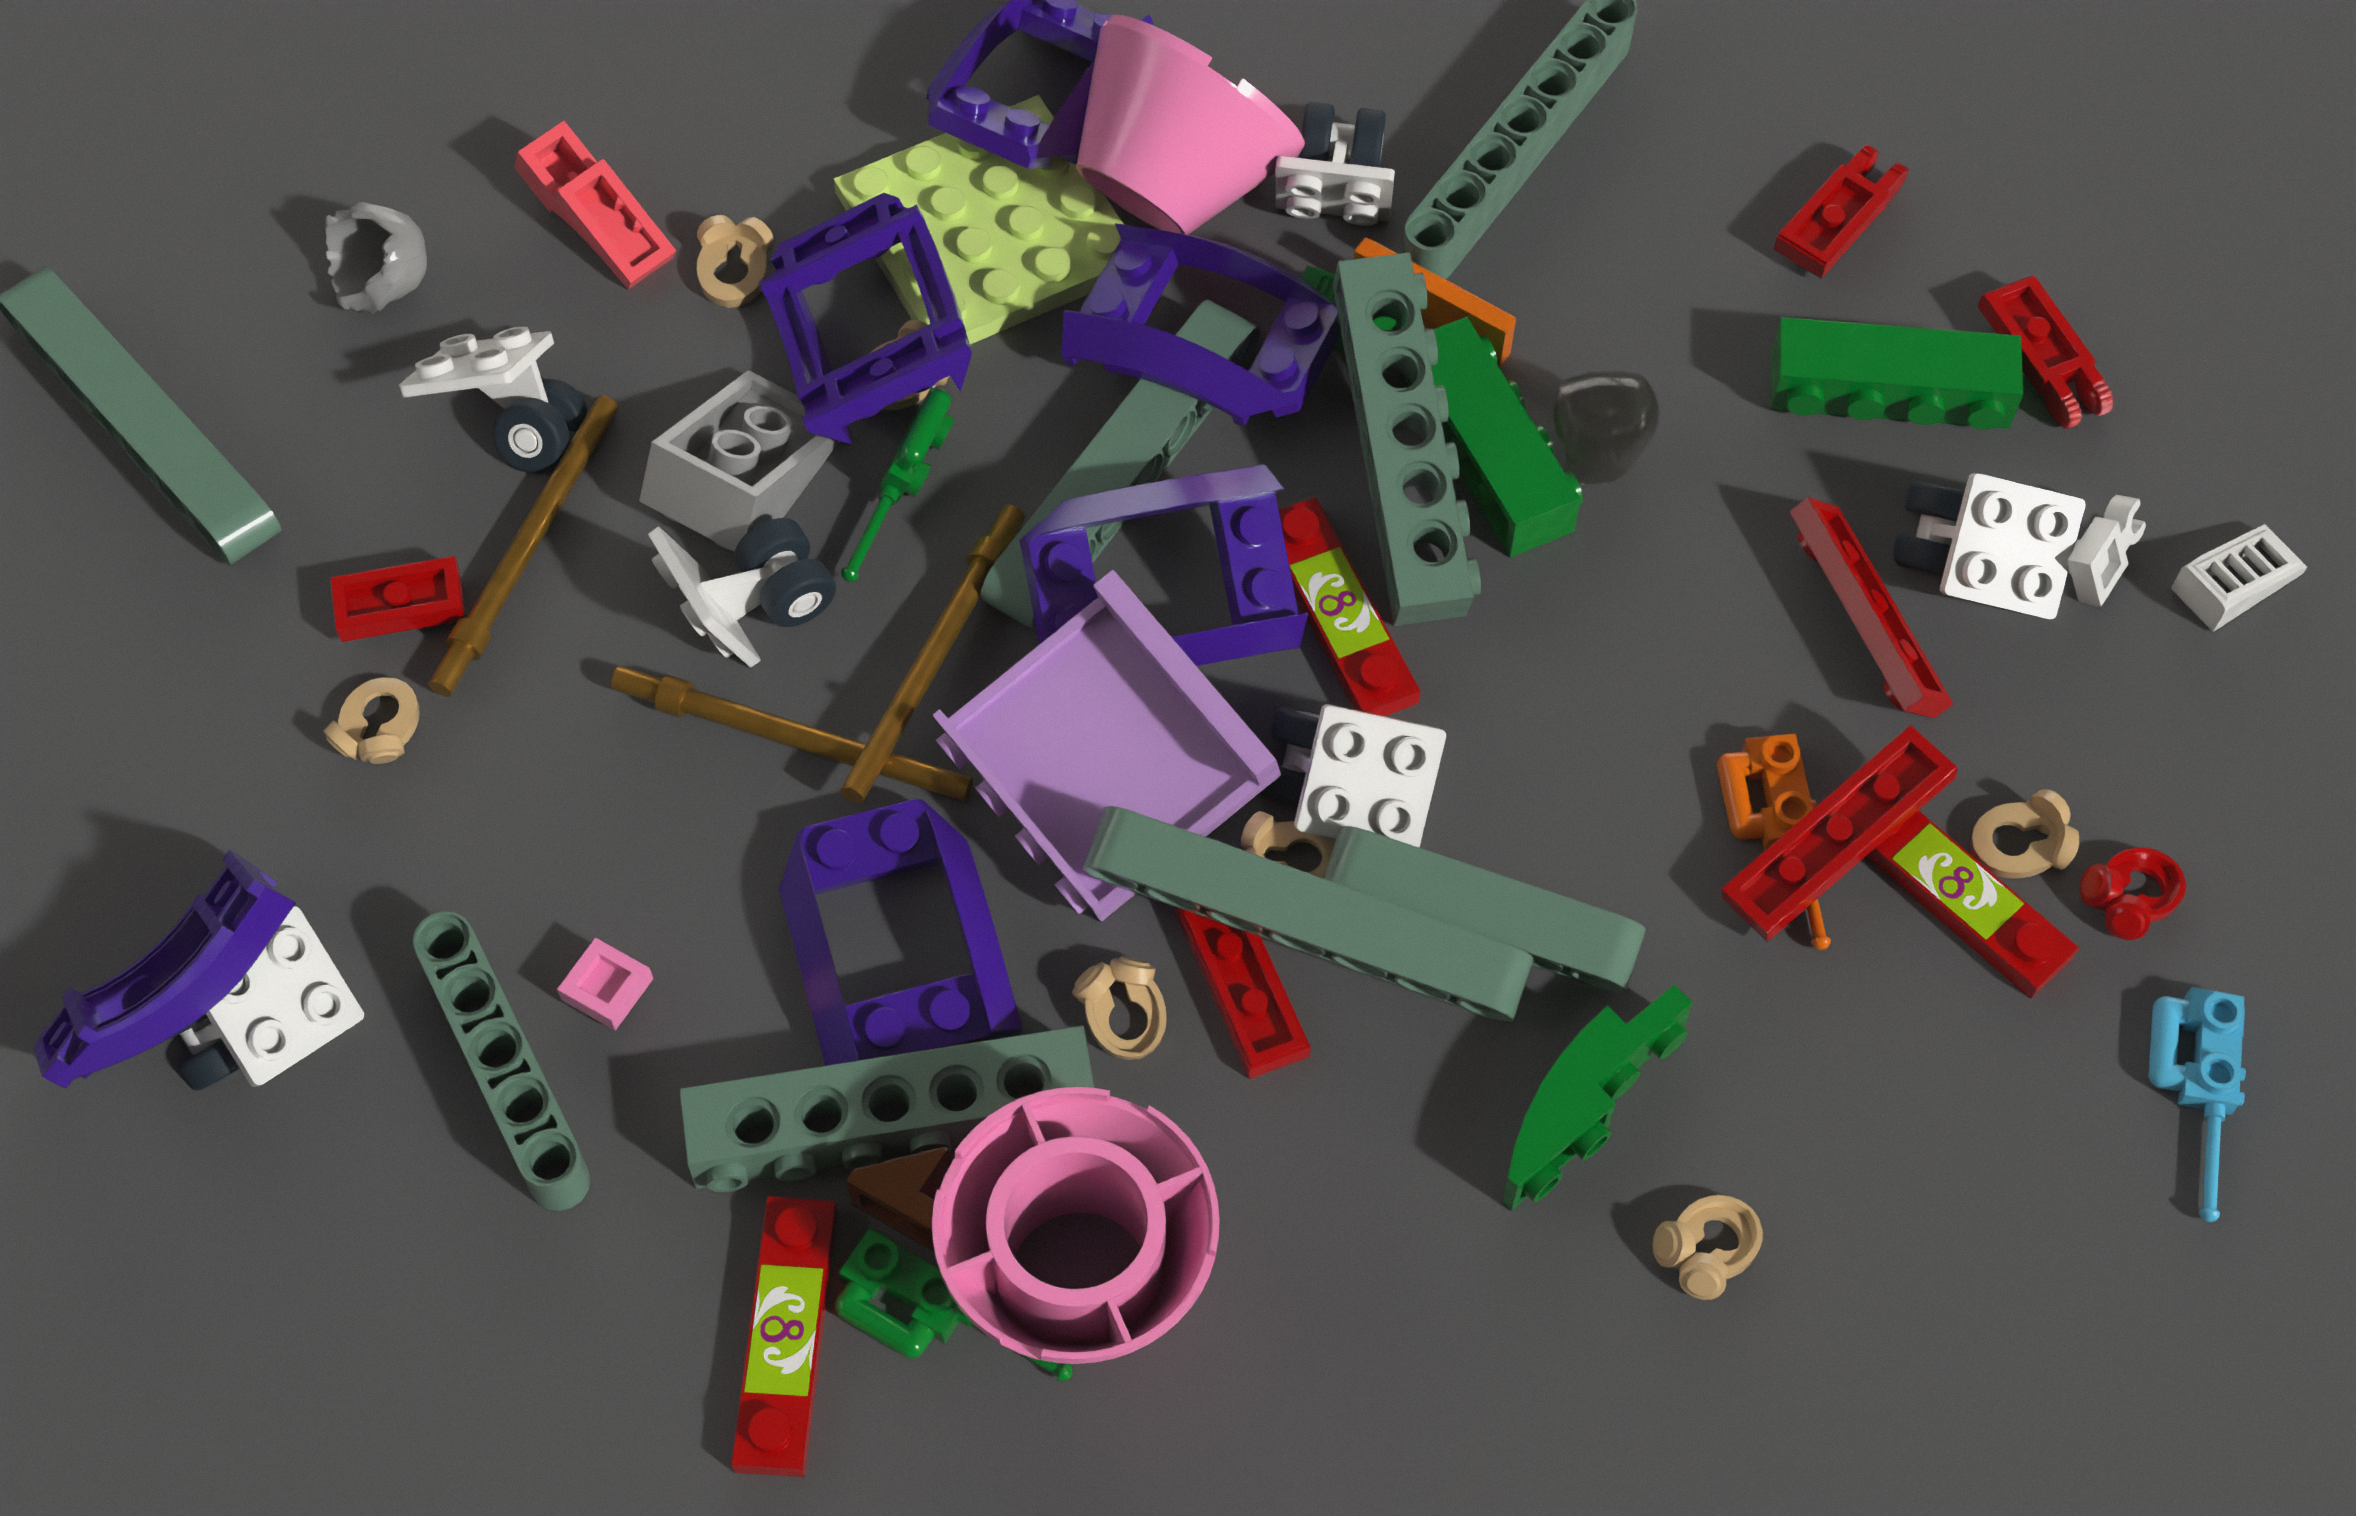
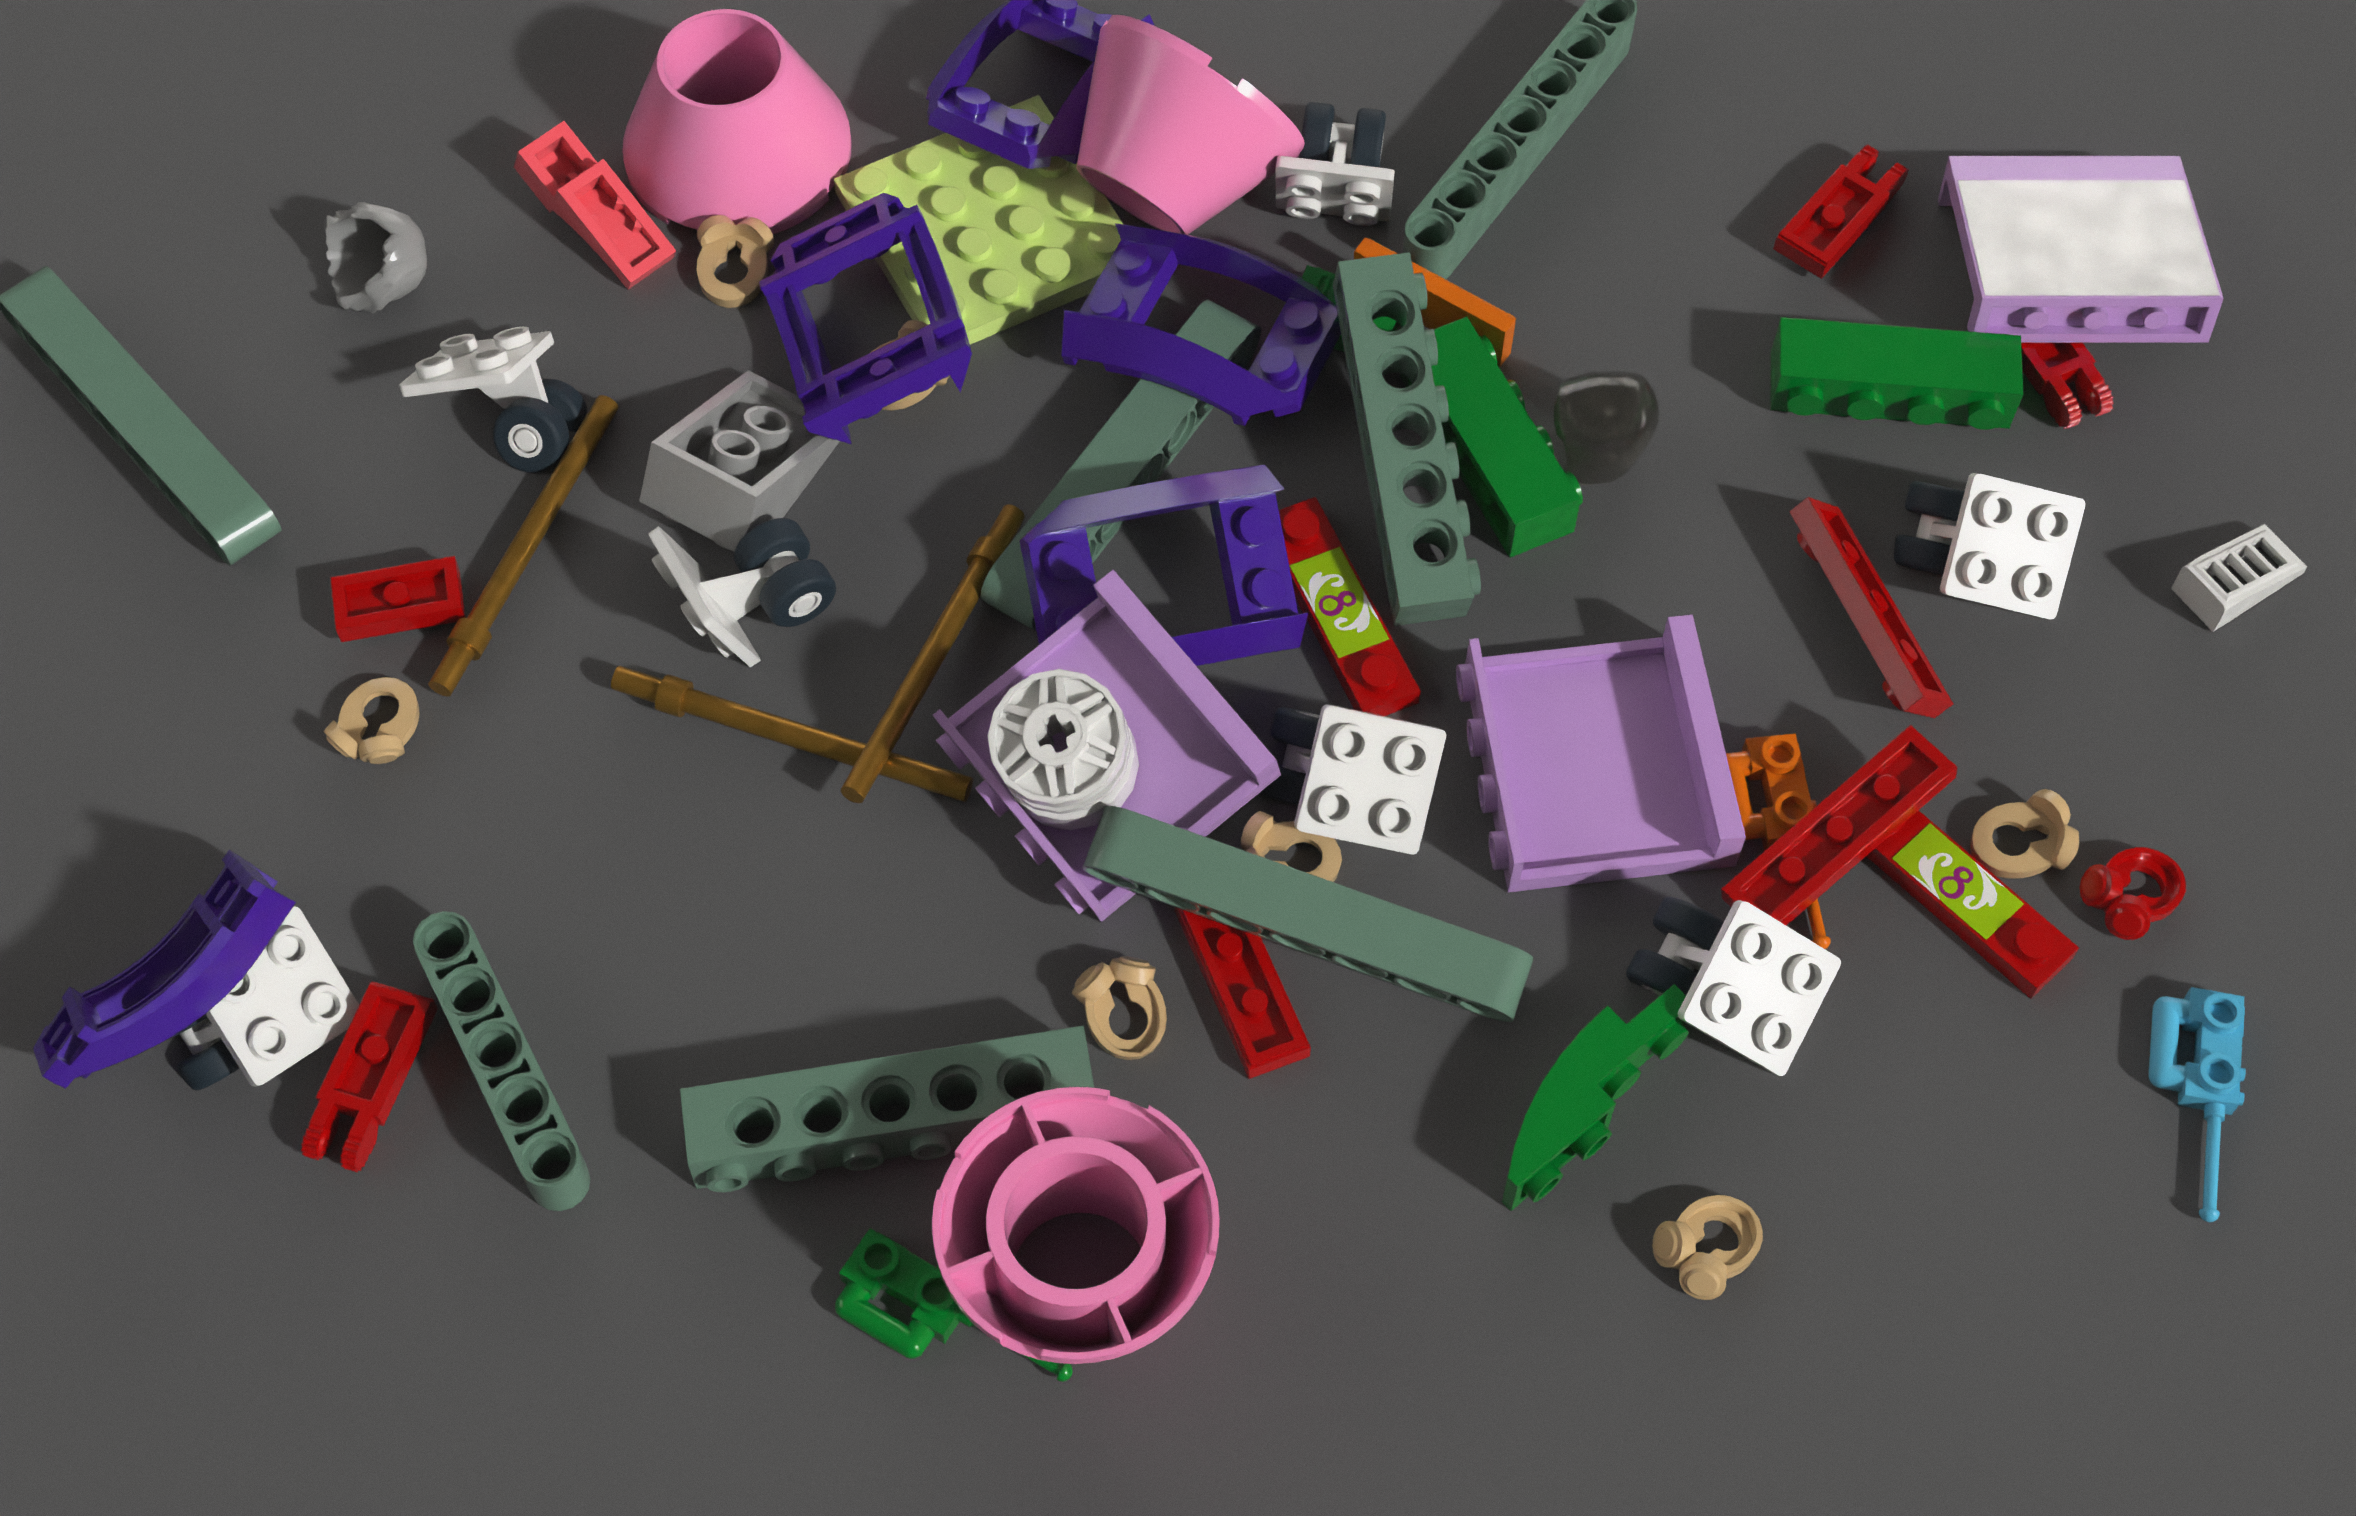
(368, 1071): none -> red hinge
(605, 984): bright pink plate -> none
(734, 127): none -> bright pink cone
(785, 1337): red plate -> none
(902, 1192): reddish brown slope -> none
(906, 469): green piece -> none
(919, 1018): dark purple wedge -> none
(1070, 785): none -> white wheel
(1552, 928): sand green beam -> none
(1601, 761): none -> lavender panel
(1753, 980): none -> white plate
(2083, 248): none -> panel
(2101, 552): white plate -> none

